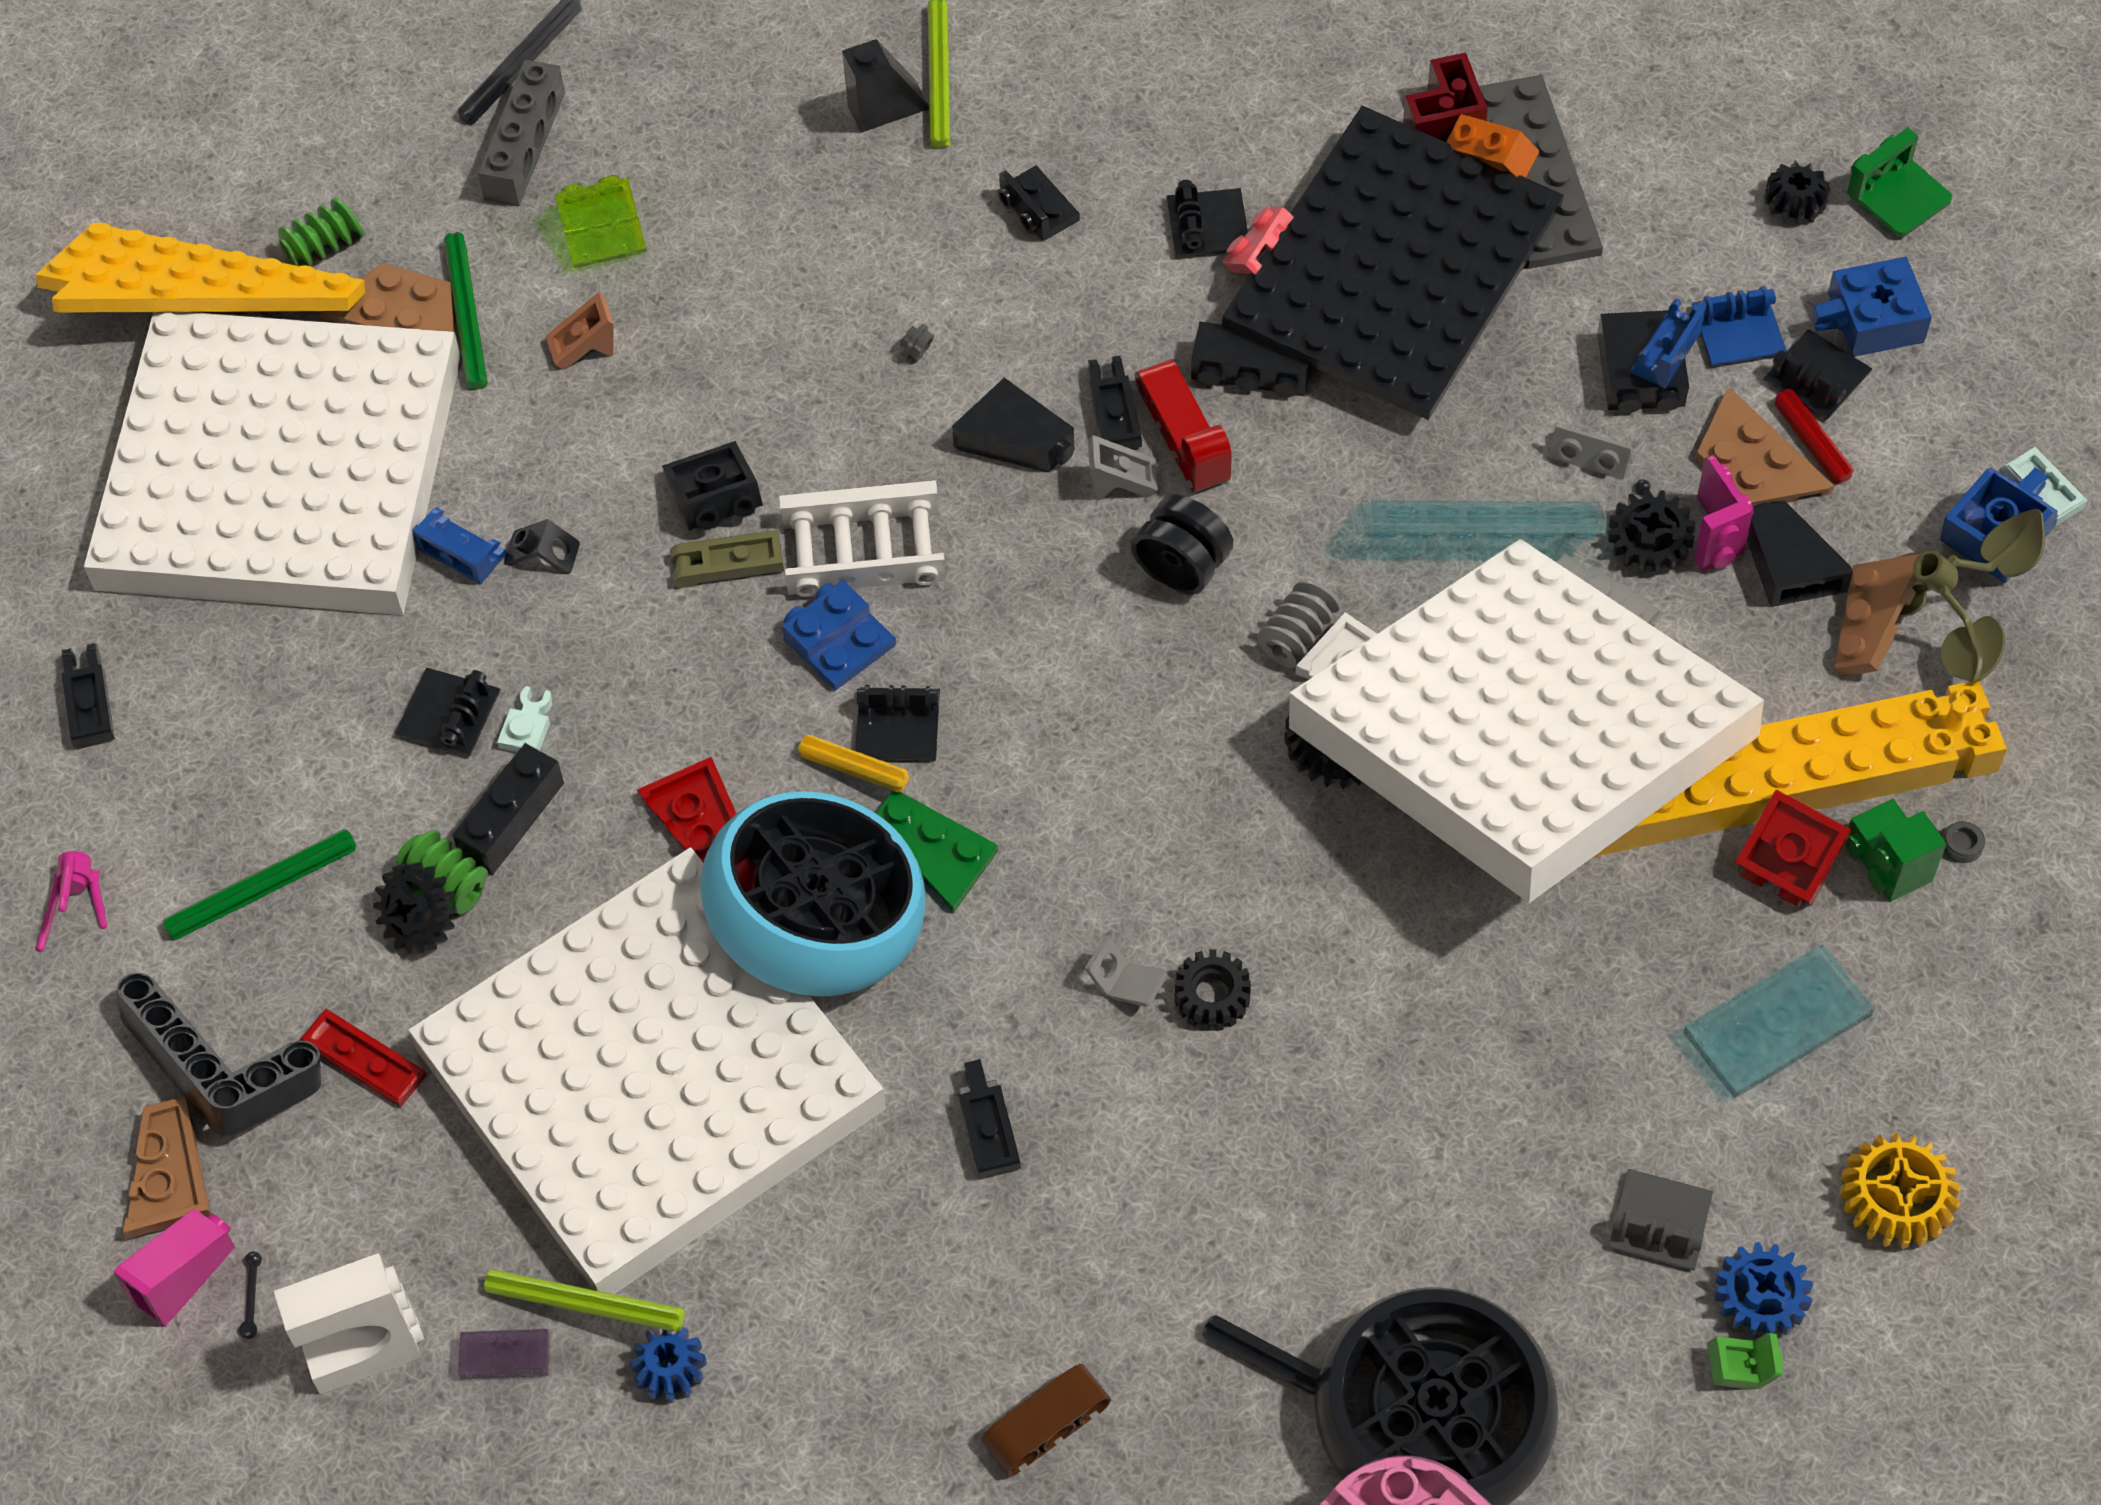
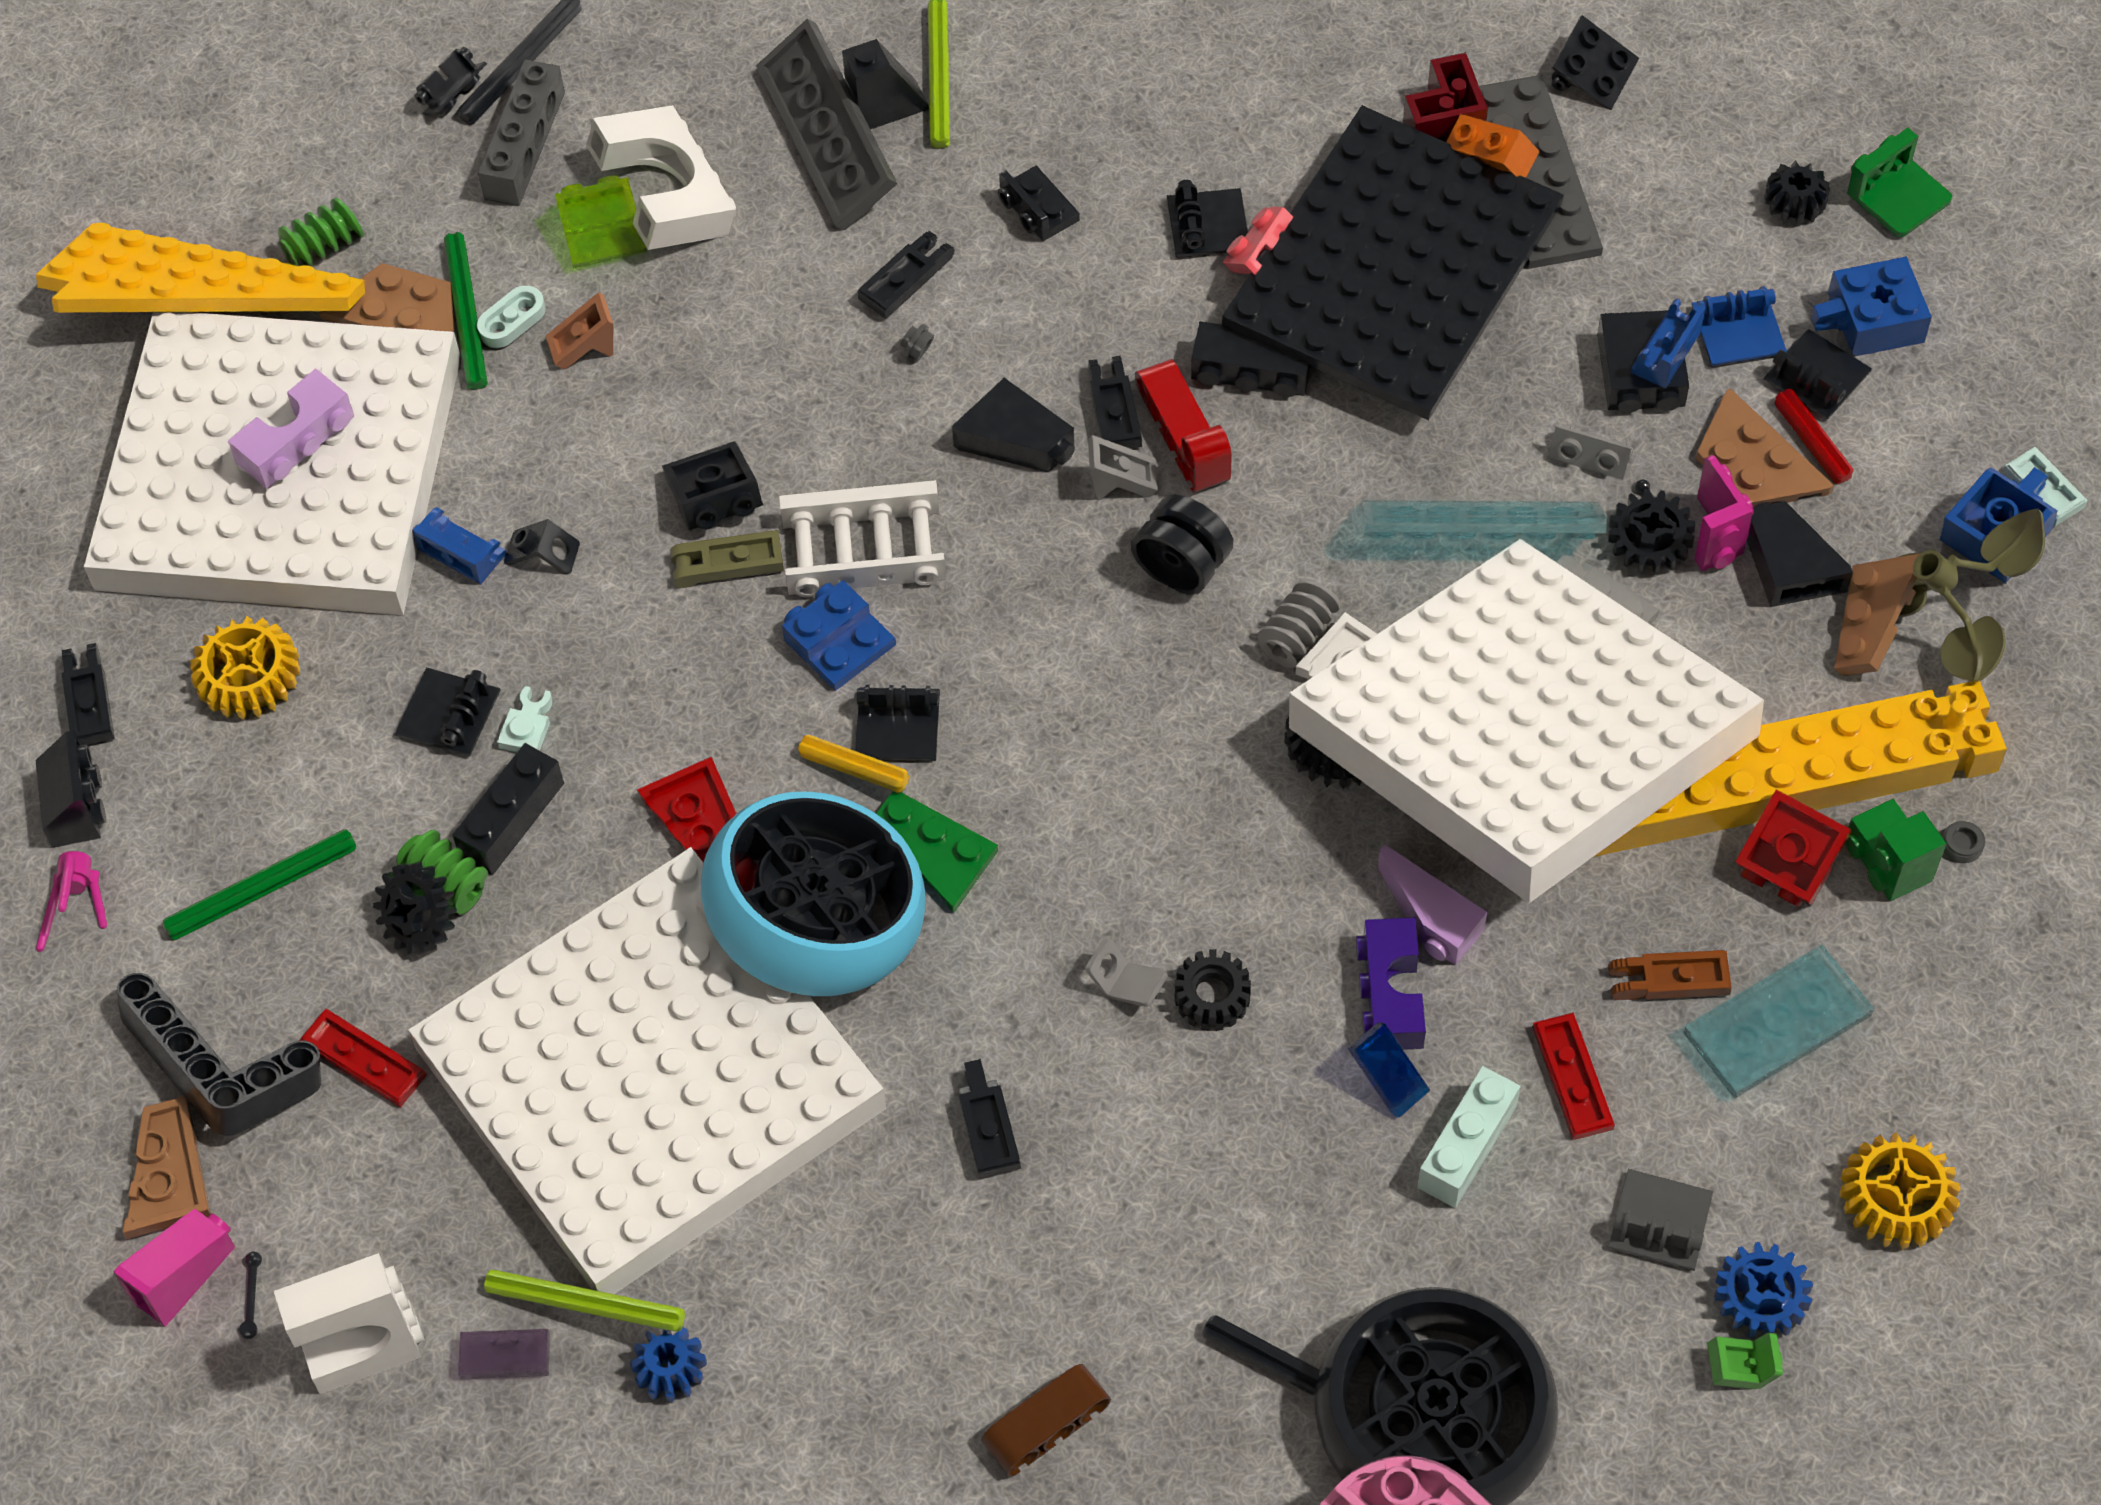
(69, 792): none -> black slope
(244, 679): none -> yellow gear
(271, 451): none -> lavender arch
(440, 92): none -> black hinge
(508, 316): none -> light aqua plate
(663, 141): none -> white arch
(826, 124): none -> dark grey plate
(904, 274): none -> black hinge
(1389, 950): none -> dark purple arch
(1389, 1069): none -> clear blue plate
(1443, 917): none -> lavender slope
(1468, 1137): none -> light aqua brick
(1573, 1076): none -> red tile
(1593, 64): none -> black hinge
(1672, 975): none -> dark orange hinge

